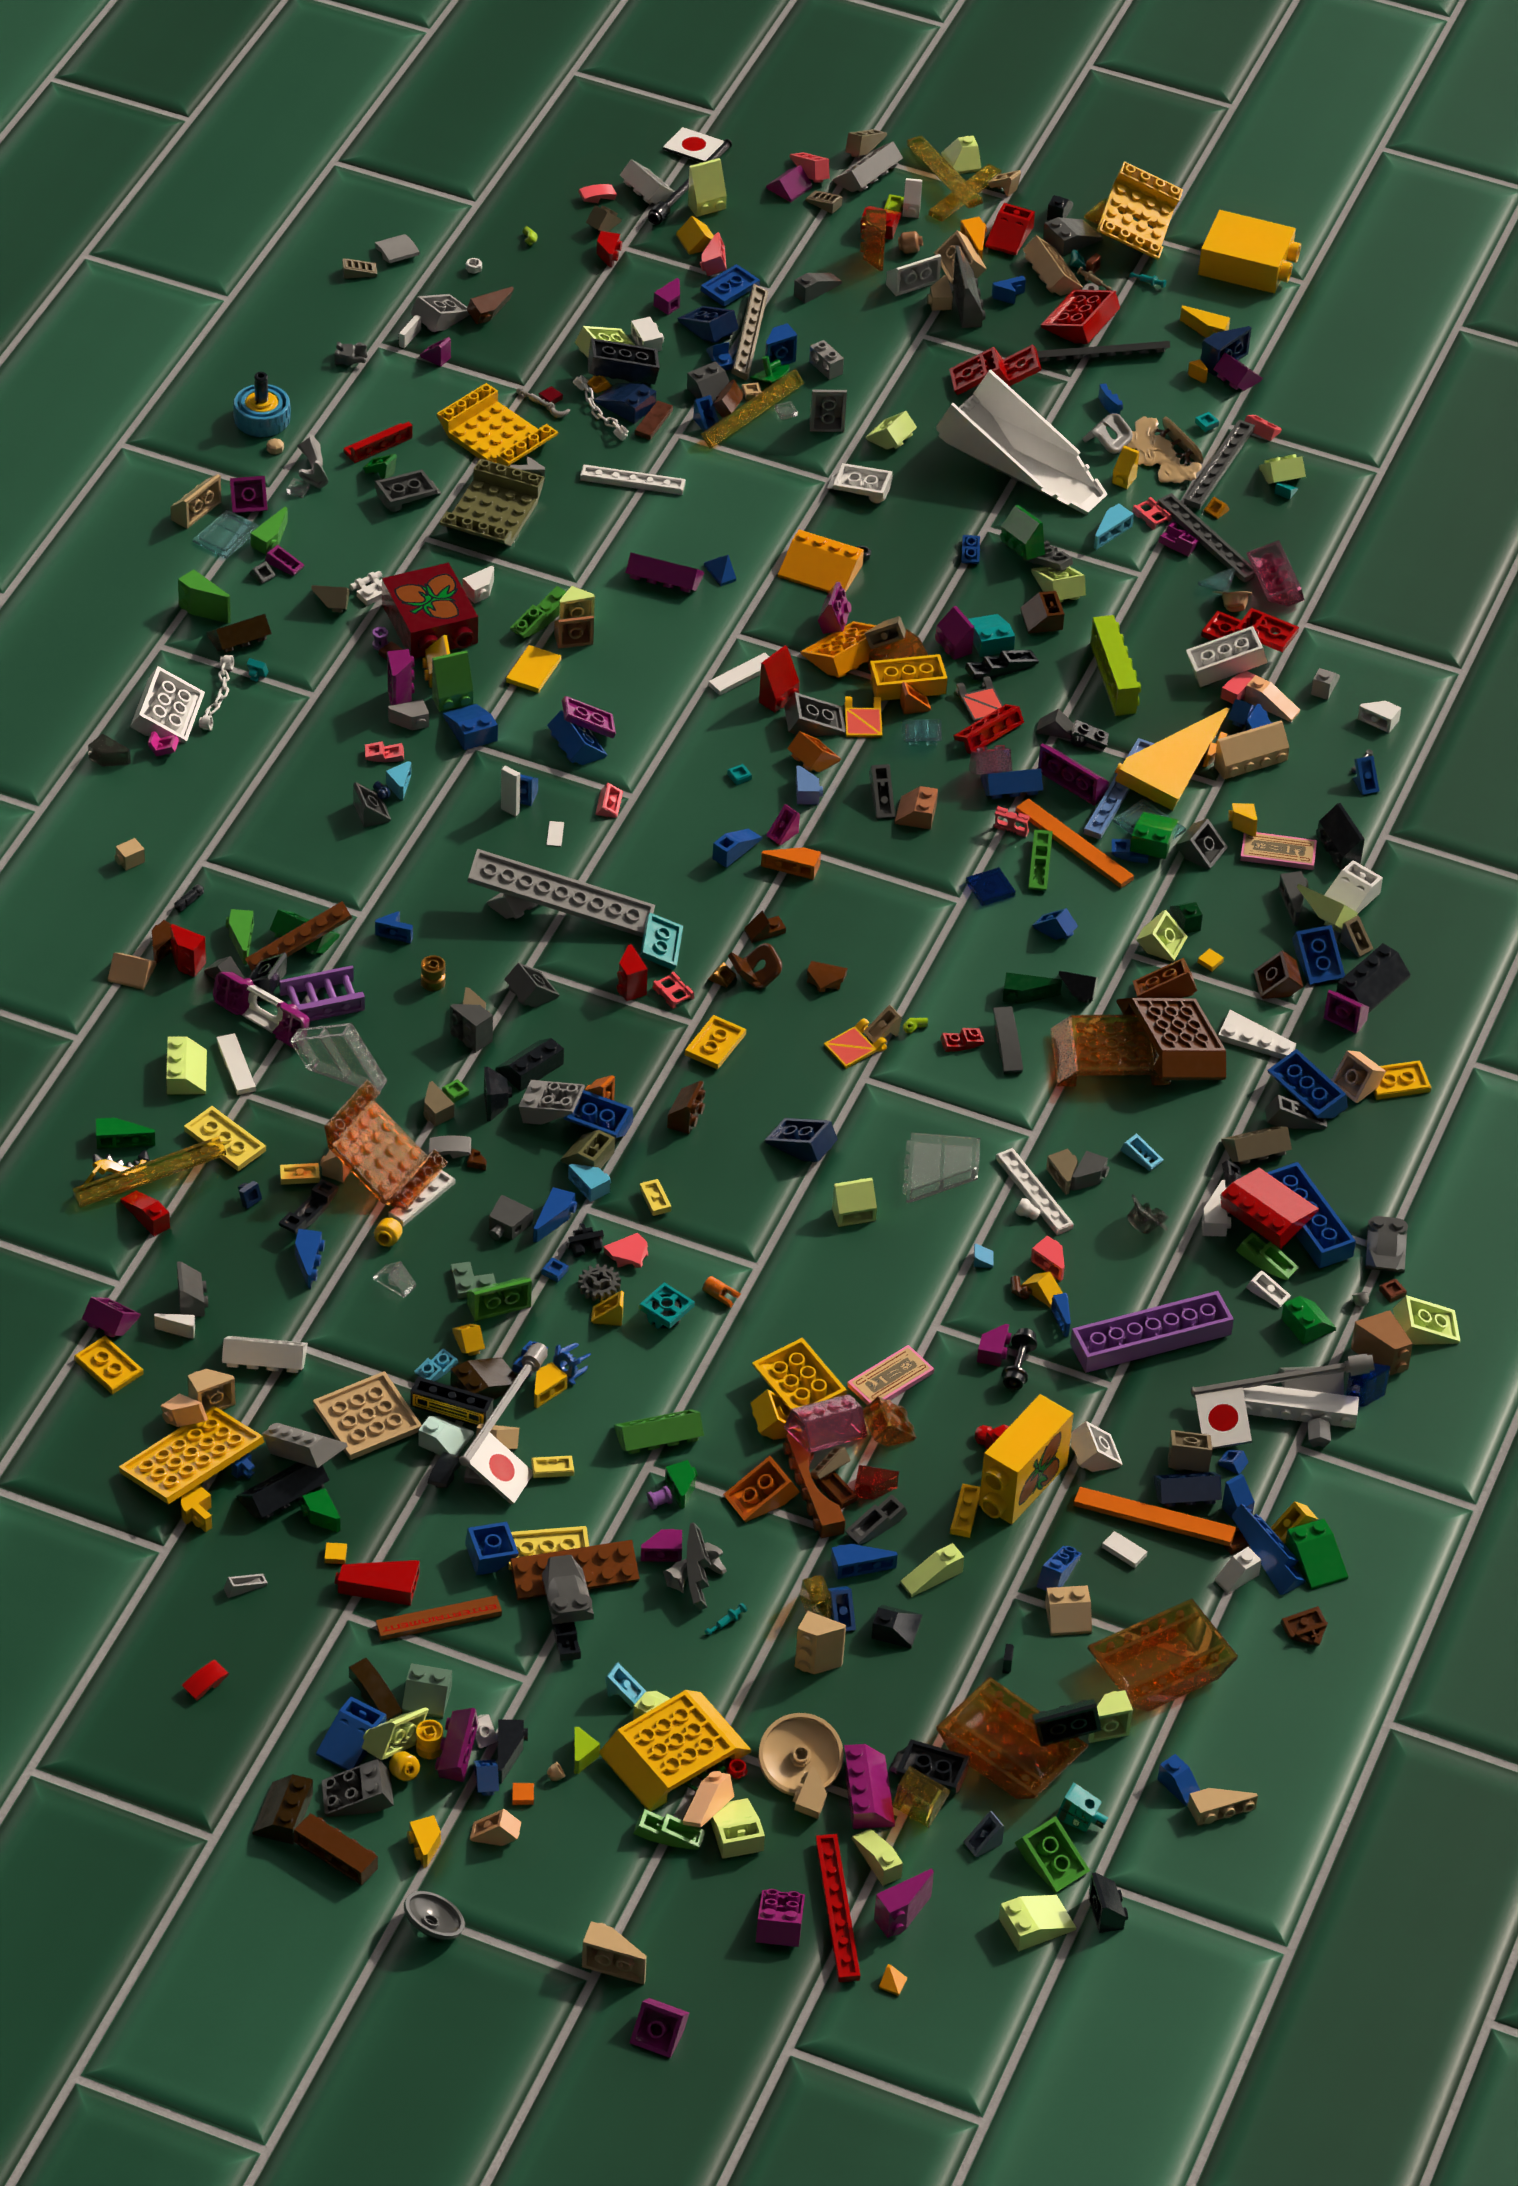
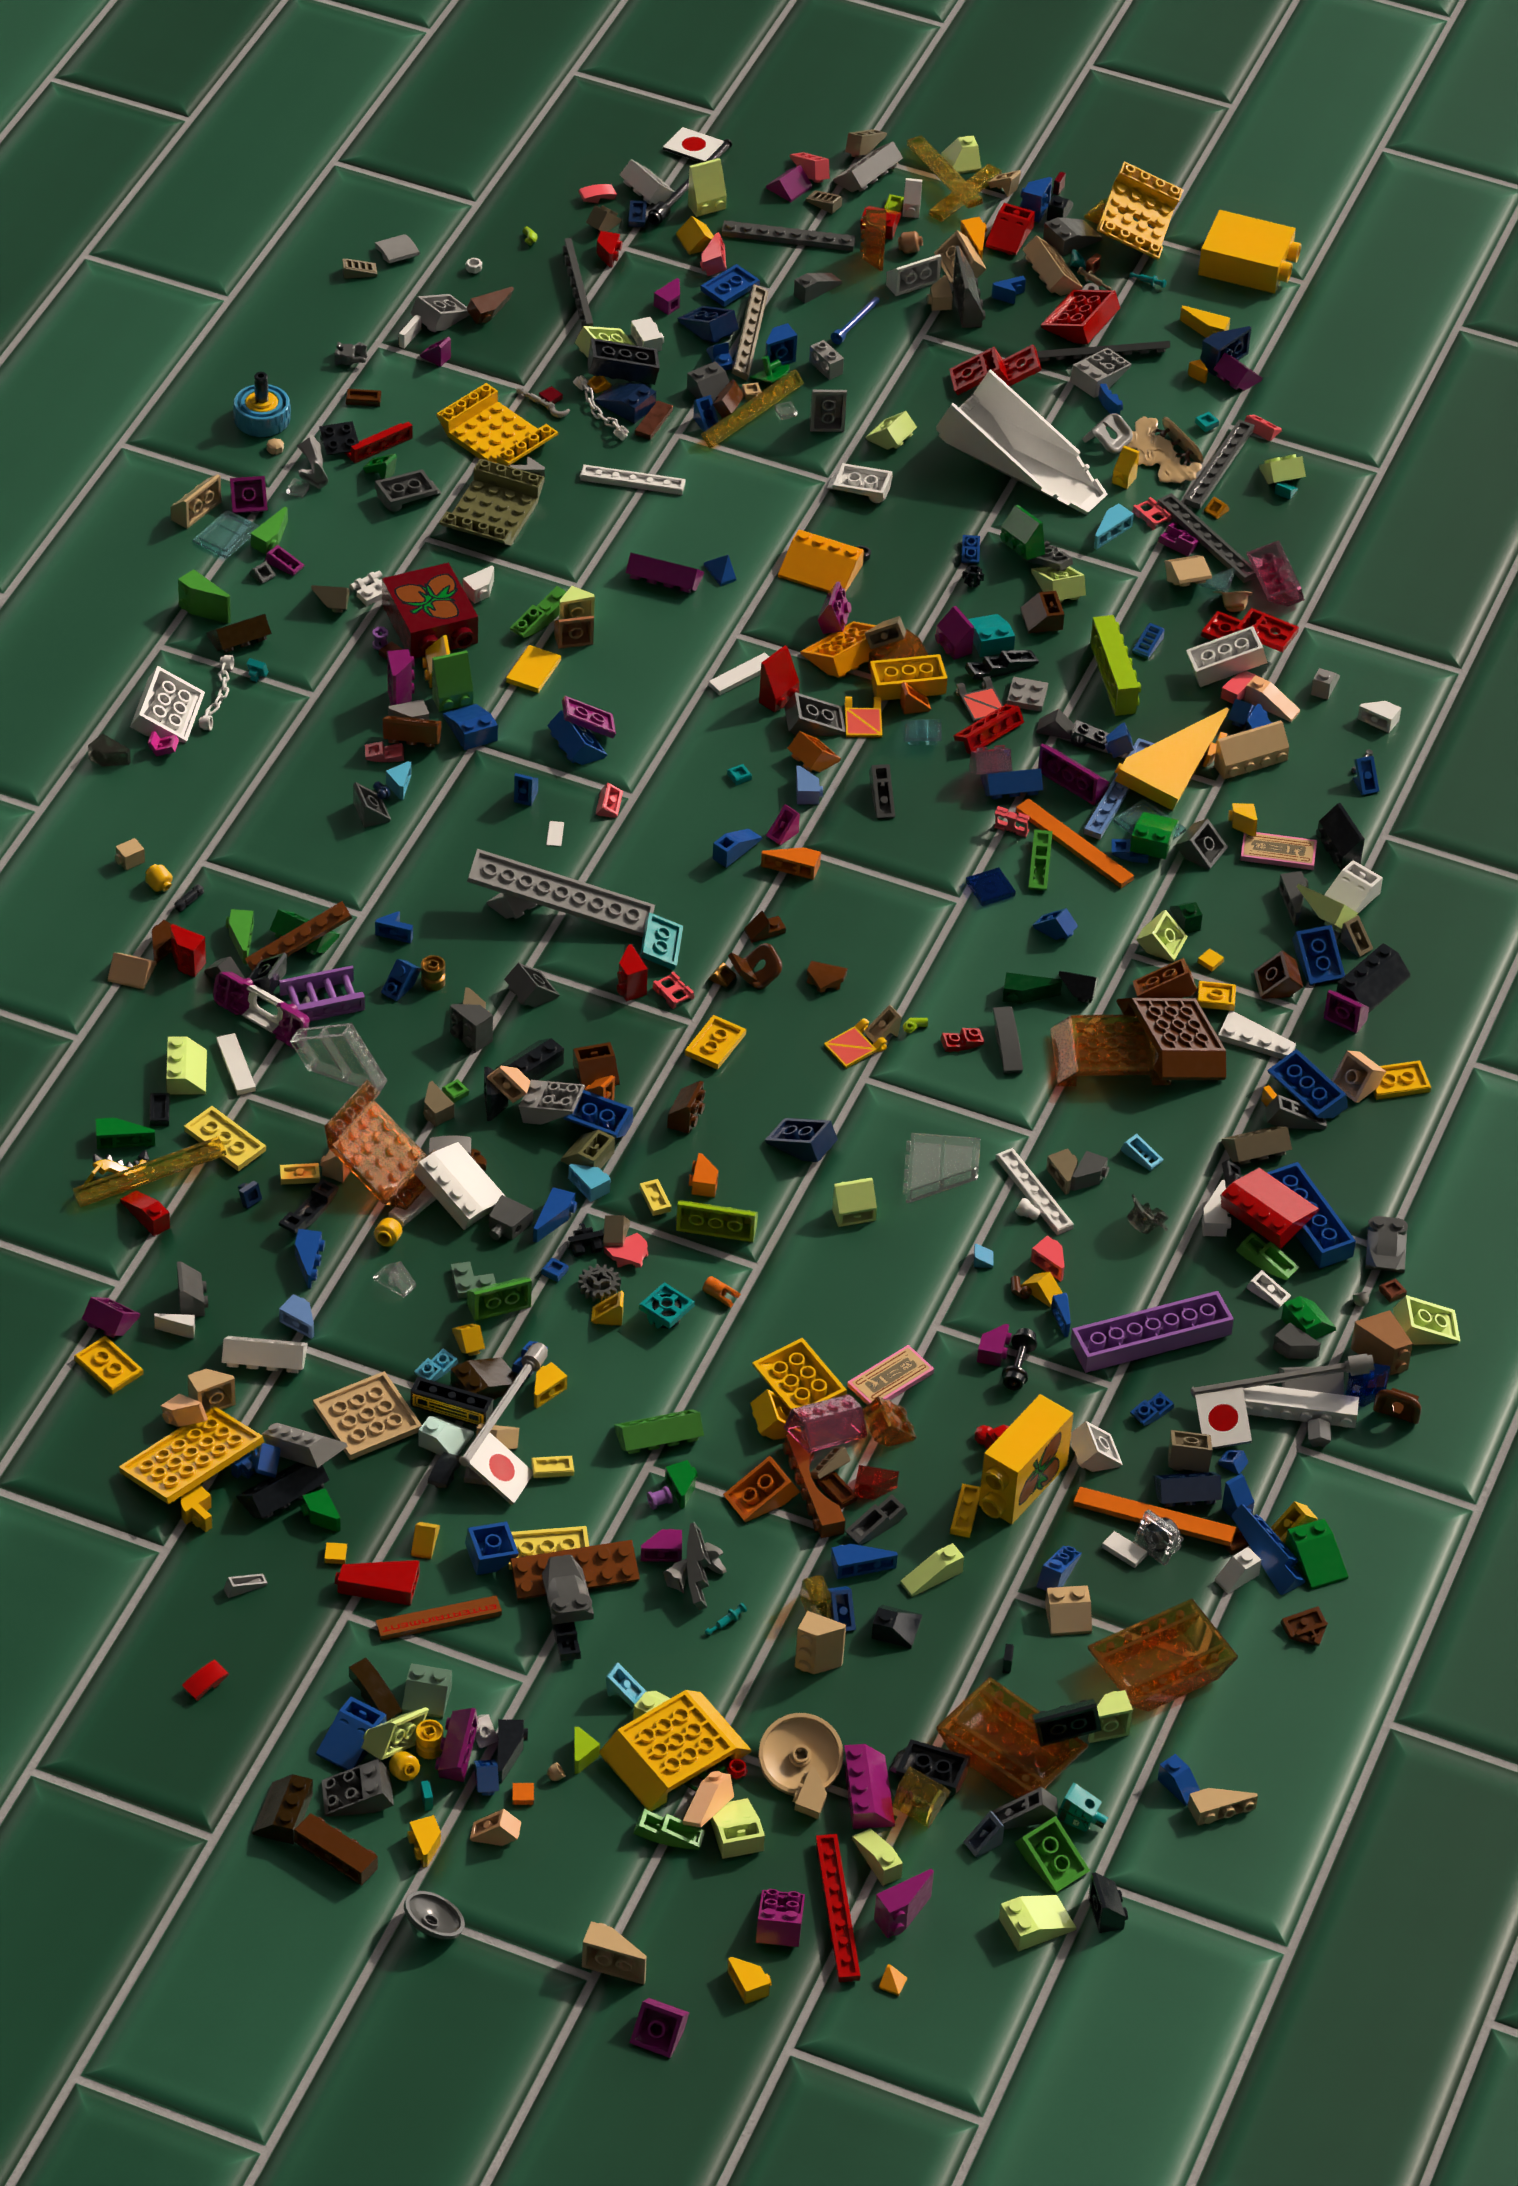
(158, 878): none -> yellow head
(159, 1109): none -> black tile
(266, 1459): none -> blue slope
(297, 1315): none -> medium blue slope
(338, 437): none -> black hinge
(363, 397): none -> reddish brown tile
(400, 979): none -> blue slope
(411, 730): none -> dark orange slope
(424, 1540): none -> yellow slope
(427, 1796): none -> teal tile
(458, 1184): none -> white slope
(510, 790): white tile -> none
(510, 1082): none -> light nougat slope
(564, 1354): blue piece -> none
(576, 282): none -> dark grey plate
(595, 1063): none -> reddish brown slope
(615, 1230): none -> dark tan slope
(637, 213): none -> dark blue plate
(705, 1177): none -> orange slope
(716, 1221): none -> lime slope
(749, 1979): none -> yellow slope
(788, 235): none -> dark grey plate
(839, 335): none -> blue piece
(917, 808): nougat slope -> none
(973, 576): none -> black gear
(1027, 693): none -> light grey plate
(1028, 1810): none -> dark grey slope
(1037, 197): none -> blue slope
(1059, 183): none -> dark red tile
(1098, 369): none -> light grey slope
(1119, 741): none -> blue slope
(1152, 635): none -> blue slope
(1152, 1410): none -> blue slope
(1157, 1535): none -> clear piece
(1187, 570): none -> tan slope
(1216, 995): none -> yellow tile
(1267, 1095): none -> light orange tile
(1295, 1343): none -> dark grey slope
(1398, 1405): none -> reddish brown piece

